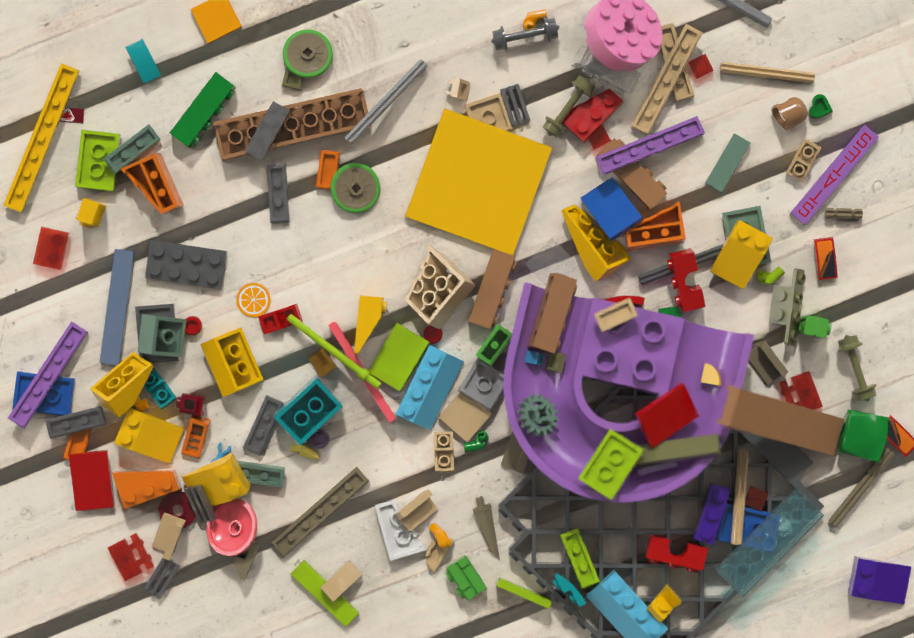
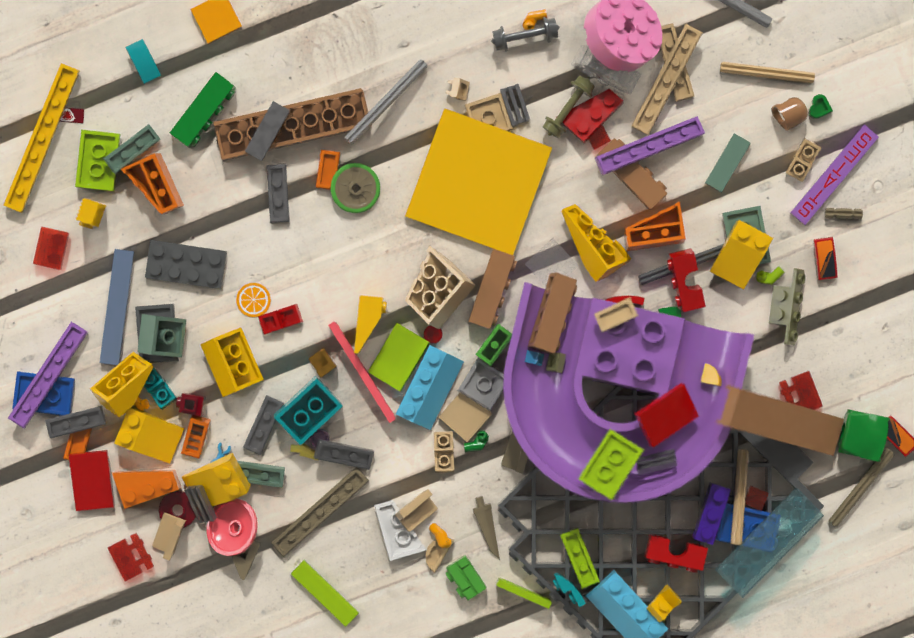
(153, 591): flat silver tile -> none
(193, 325): red tile -> none
(292, 81): olive tile -> none
(316, 44): dark tan wheel -> none
(341, 580): tan slope -> none
(343, 454): none -> flat silver tile
(363, 374): lime bar -> none
(537, 415): sand green gear -> none
(611, 209): blue tile -> none
(680, 450): olive tile -> none
(700, 66): clear red tile -> none
(766, 362): dark tan panel -> none
(814, 326): bright green brick -> none
(864, 391): olive piece -> none
(879, 580): dark purple slope -> none

